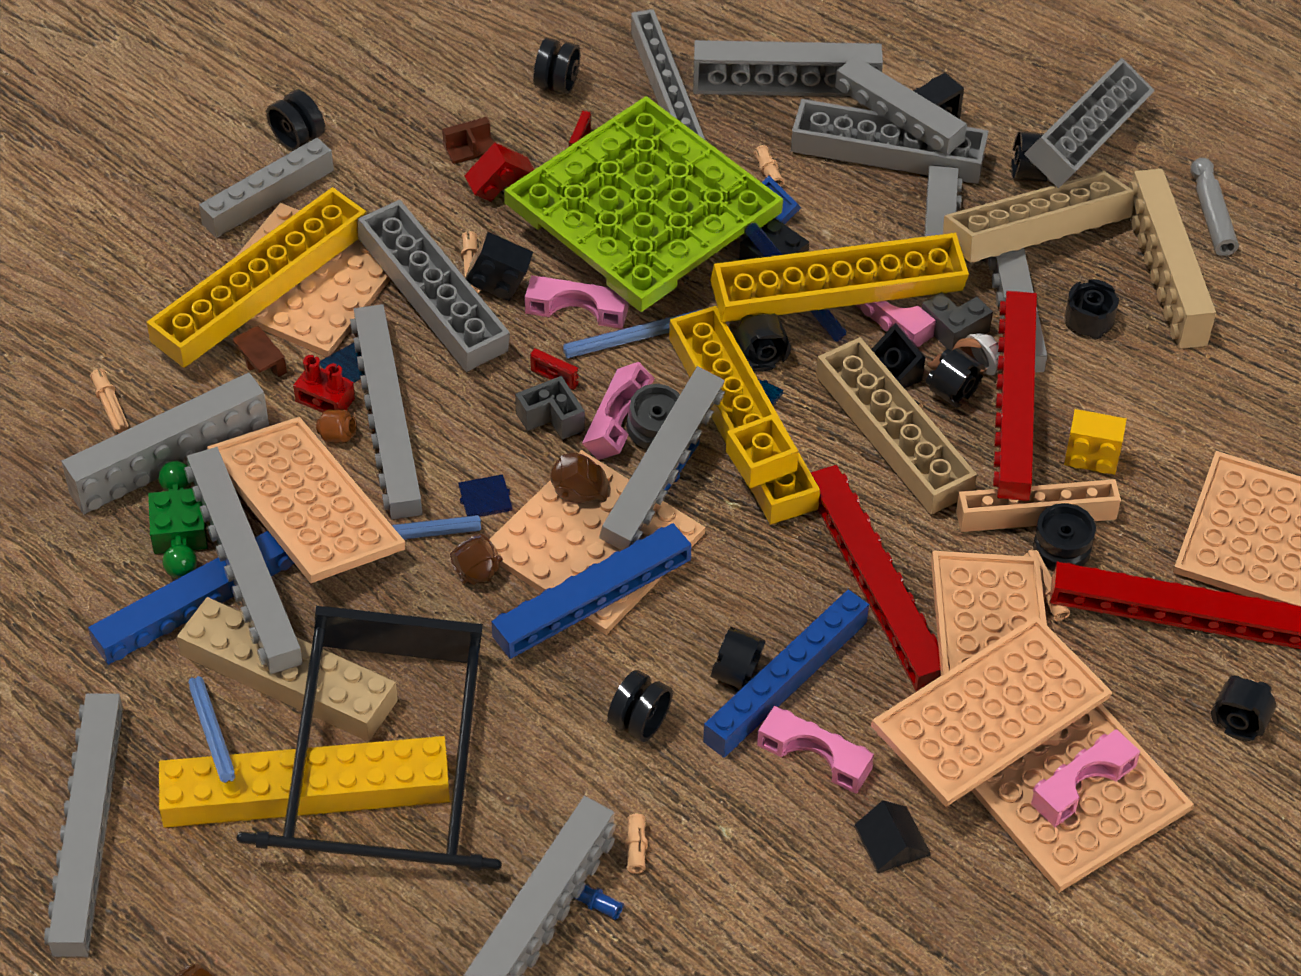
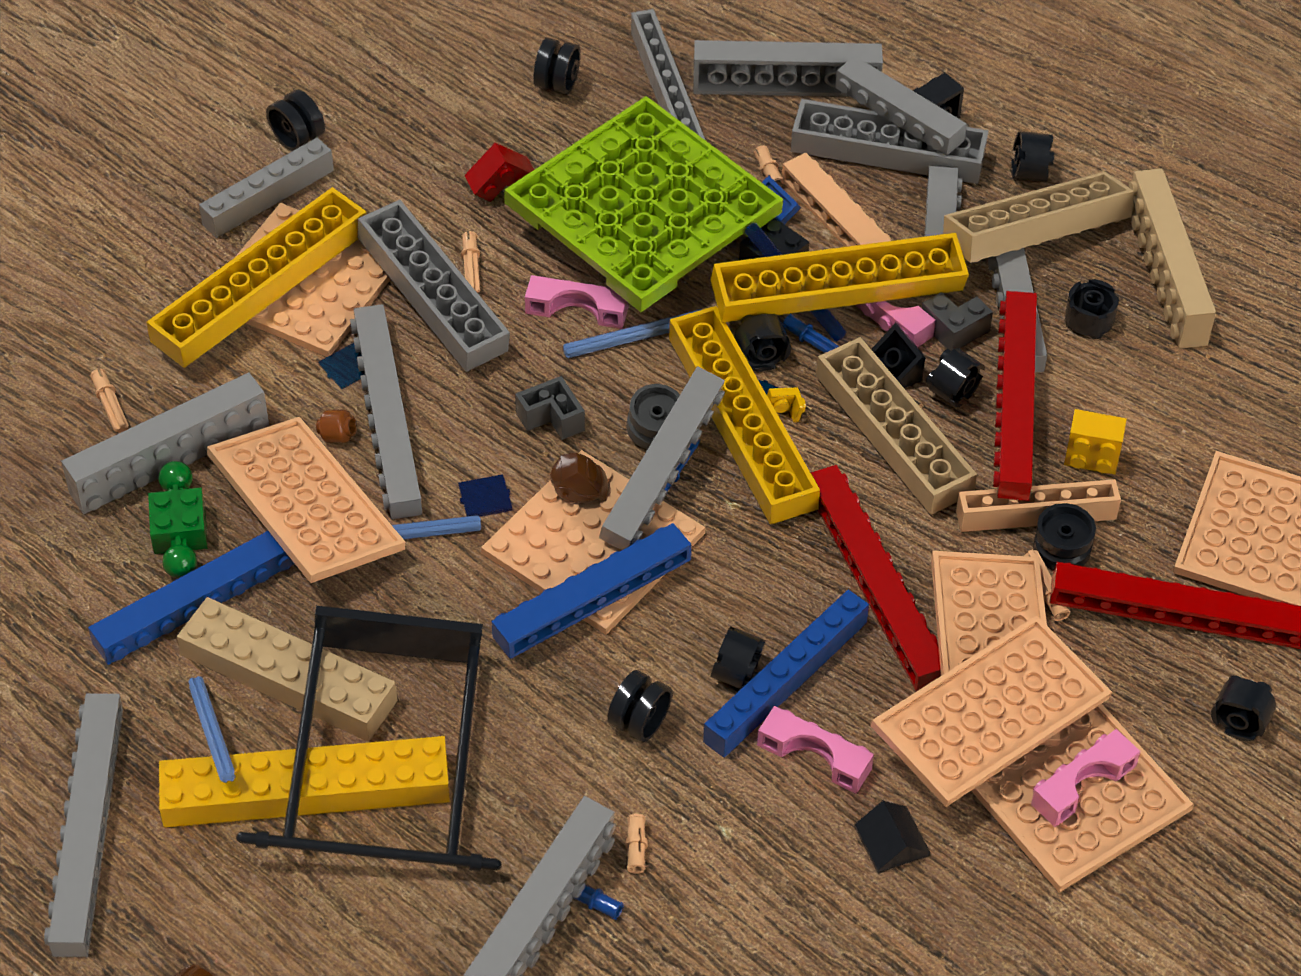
(243, 560): light grey brick -> none
(260, 352): copper panel -> none
(322, 387): red brick -> none
(467, 140): copper panel -> none
(476, 560): reddish brown helmet -> none
(498, 266): black brick -> none
(553, 367): red tile -> none
(582, 127): red tile -> none
(605, 433): bright pink arch -> none
(762, 451): yellow brick -> none
(787, 401): none -> yellow bracket
(806, 333): none -> blue axle
(830, 203): none -> light nougat brick
(978, 346): white piece -> none
(1089, 123): light grey brick -> none
(1214, 207): light grey piece -> none

